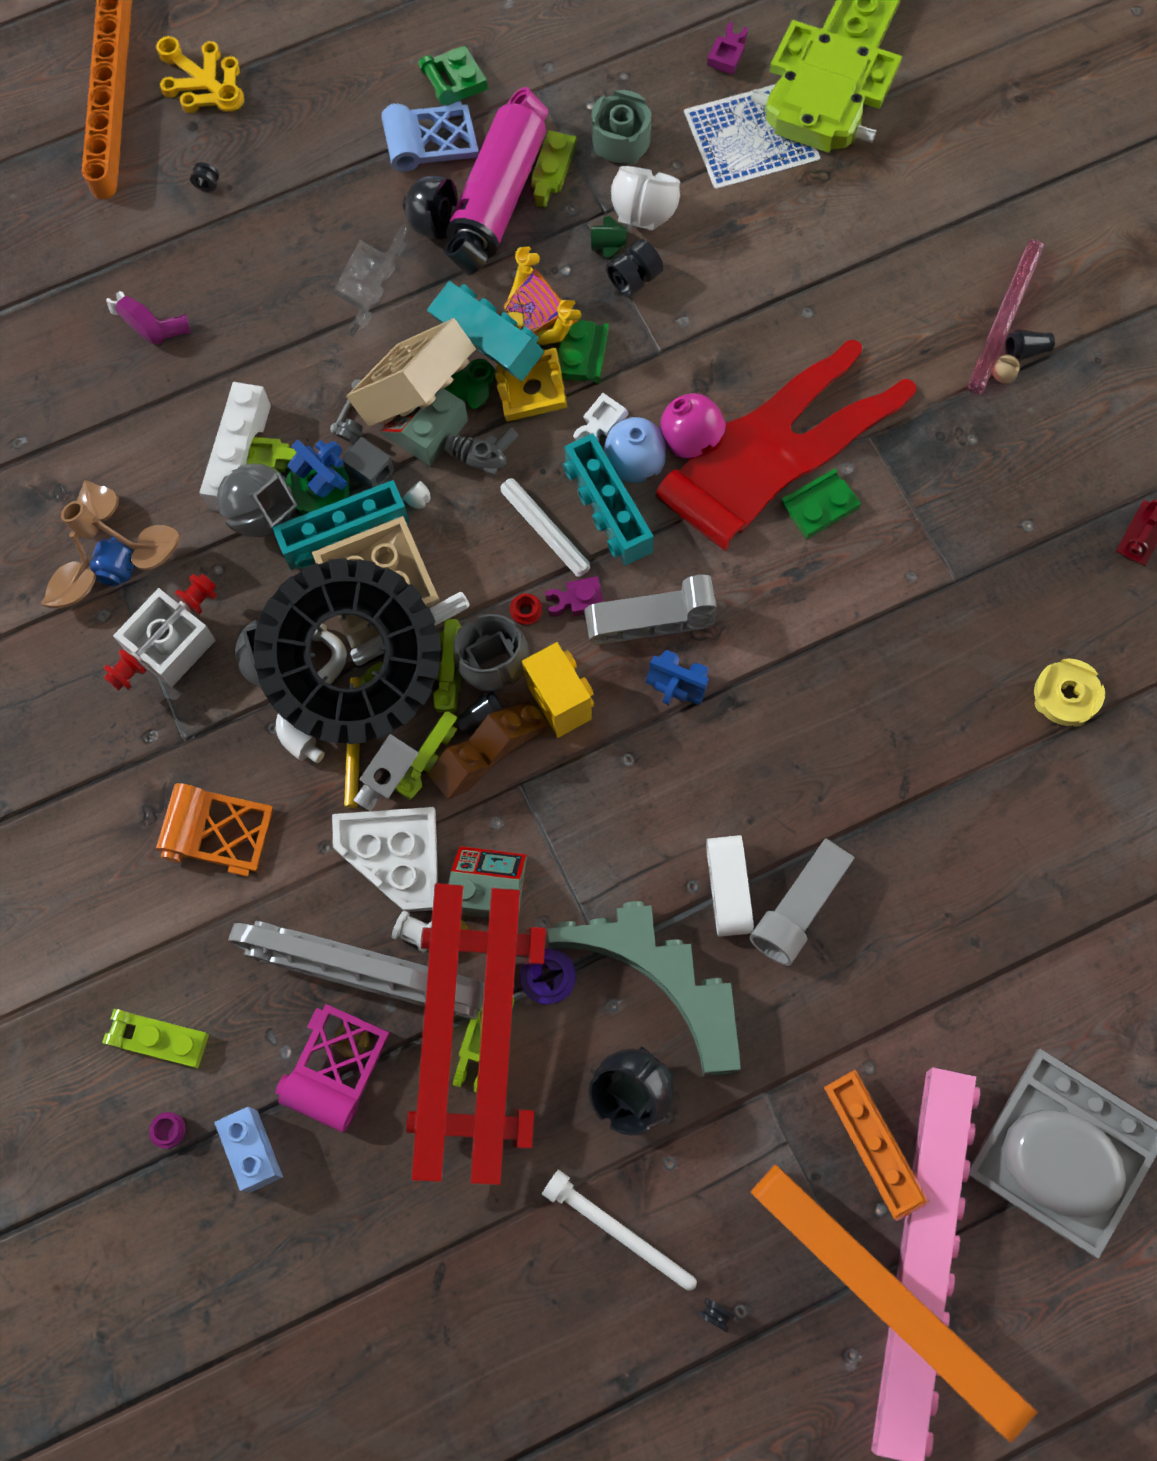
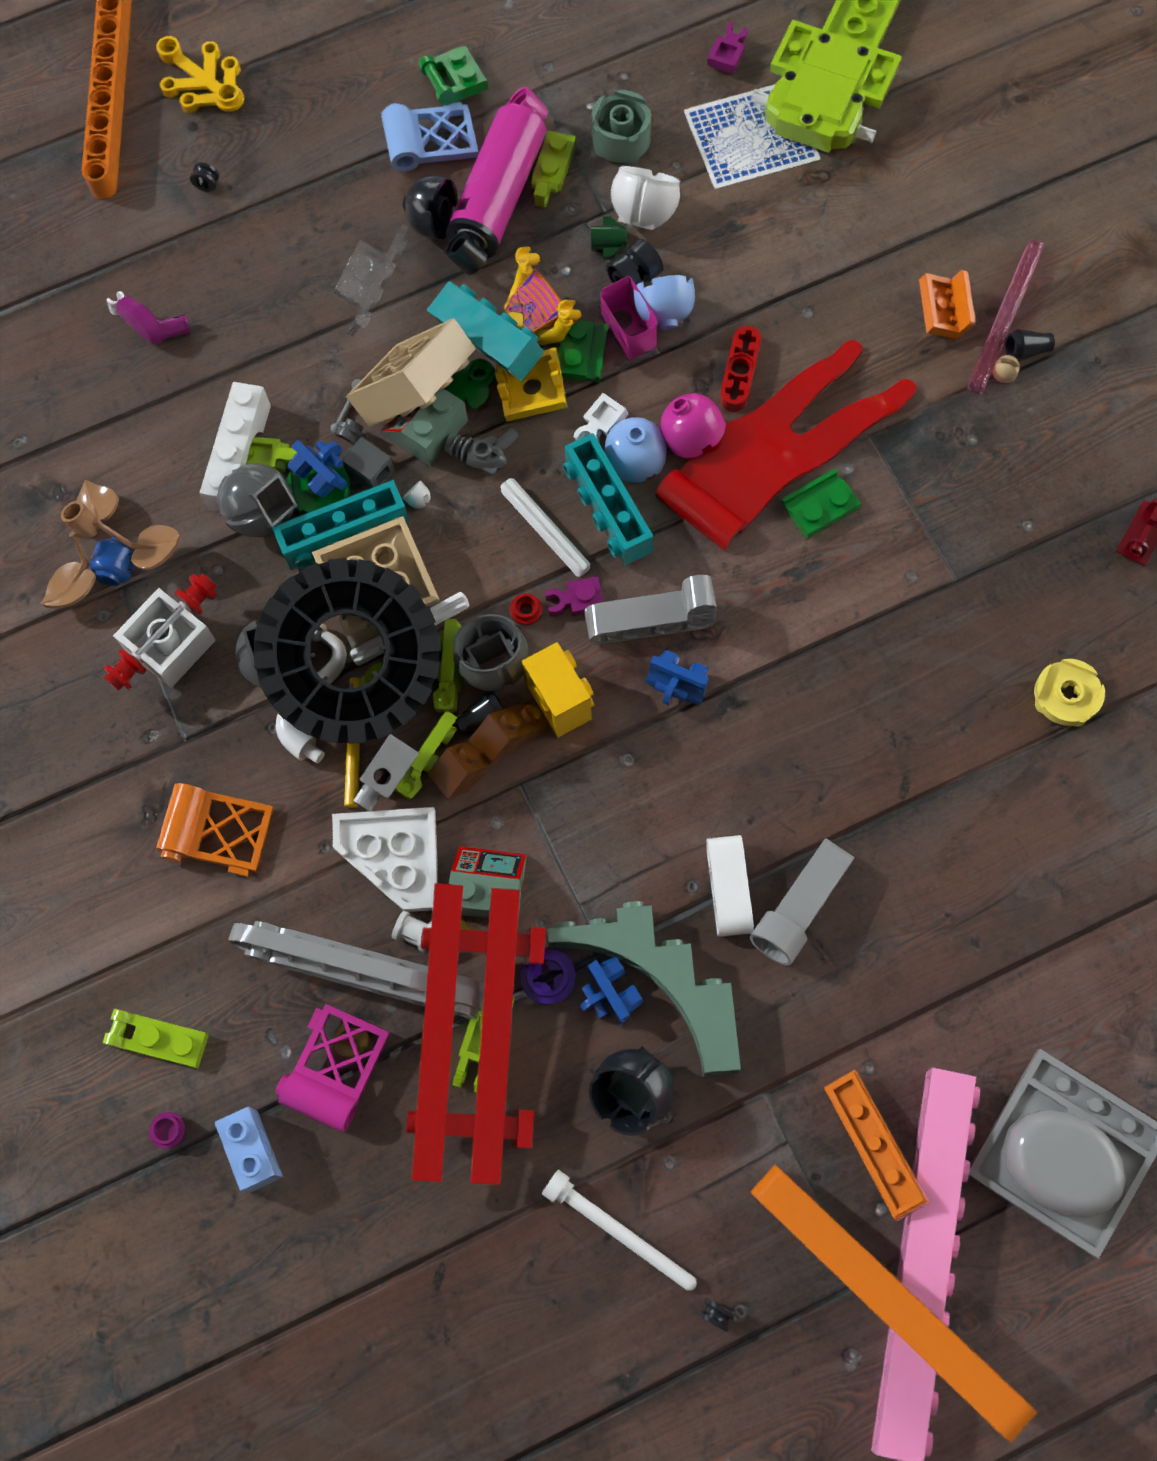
(615, 299): none -> dark pink piece
(620, 1004): none -> blue hips
(669, 299): none -> light blue cylinder
(743, 380): none -> red beam
(947, 304): none -> orange bracket

